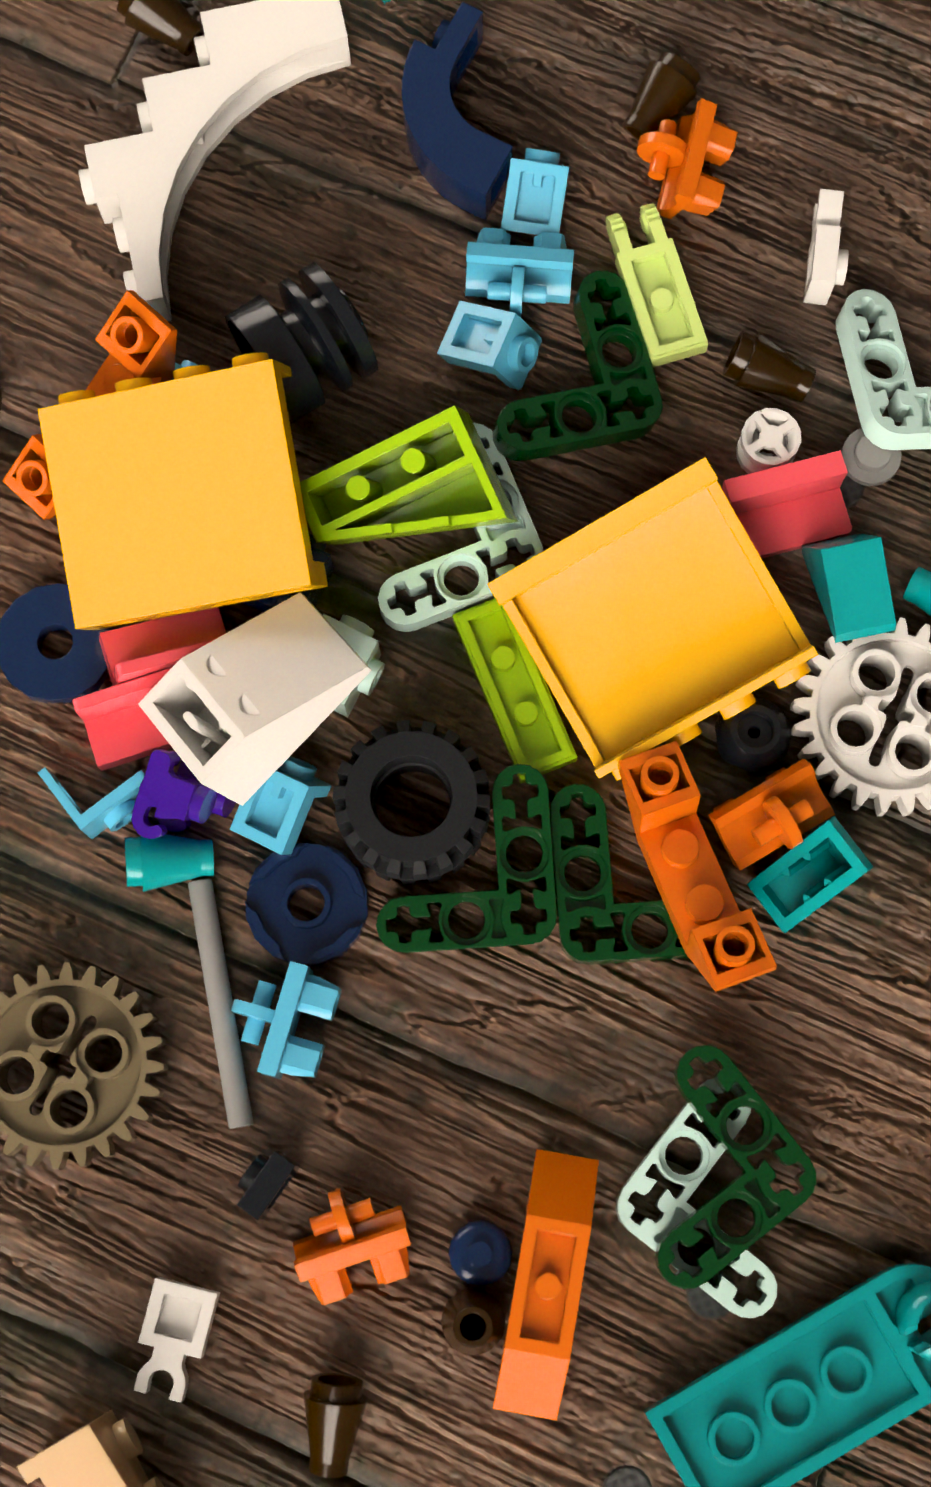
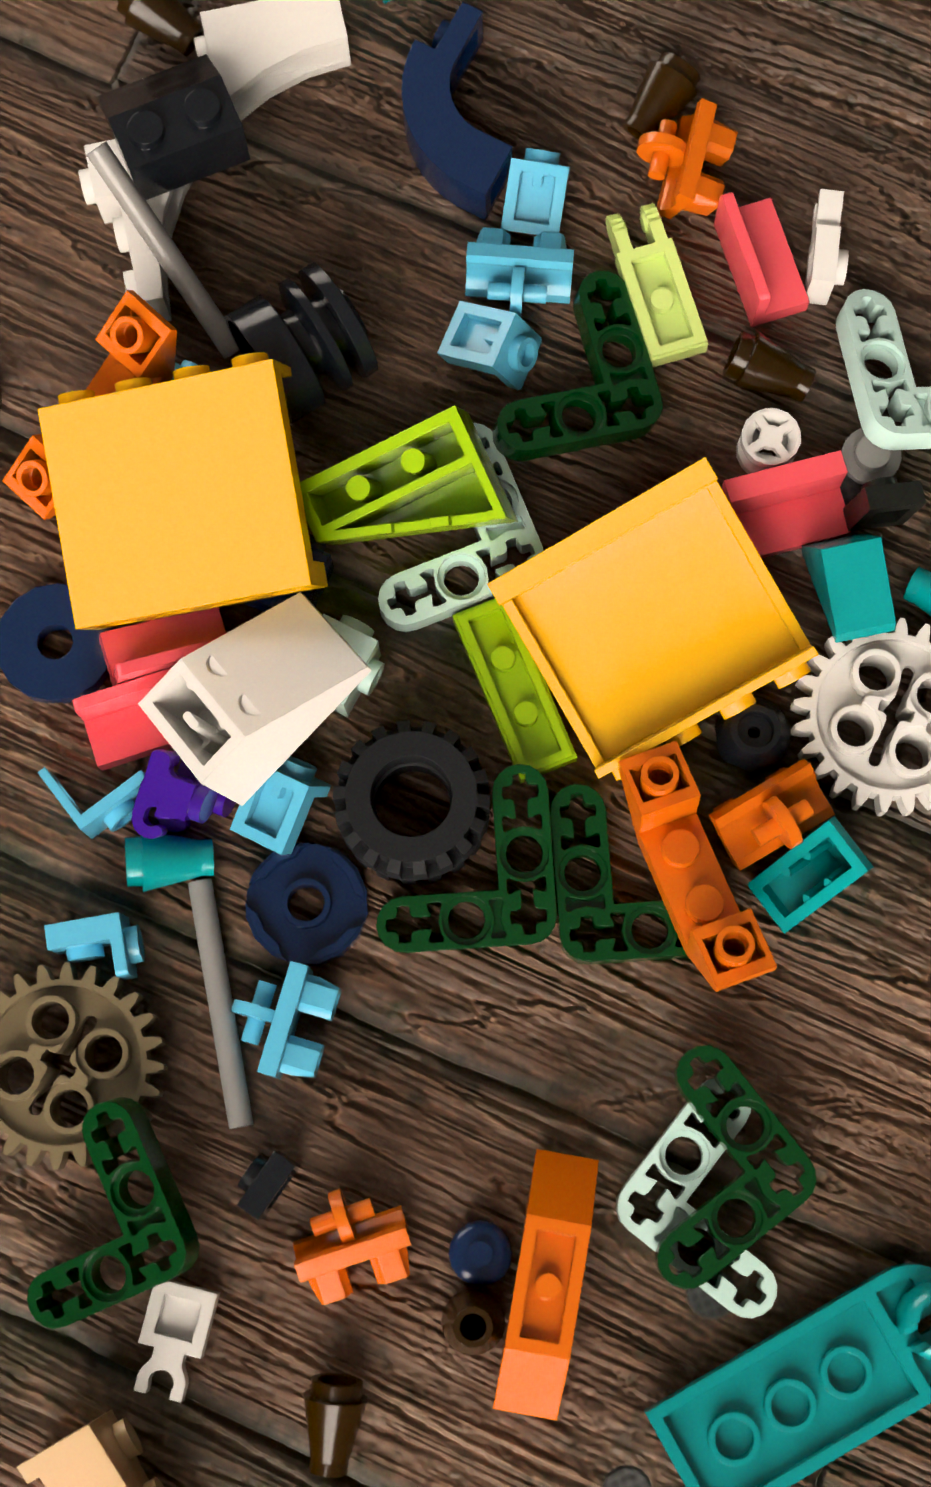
(87, 937): none -> medium azure bracket
(141, 1224): none -> dark green beam
(163, 248): none -> light grey bar
(175, 126): none -> black slope
(759, 260): none -> coral panel
(884, 504): none -> pearl dark grey plate

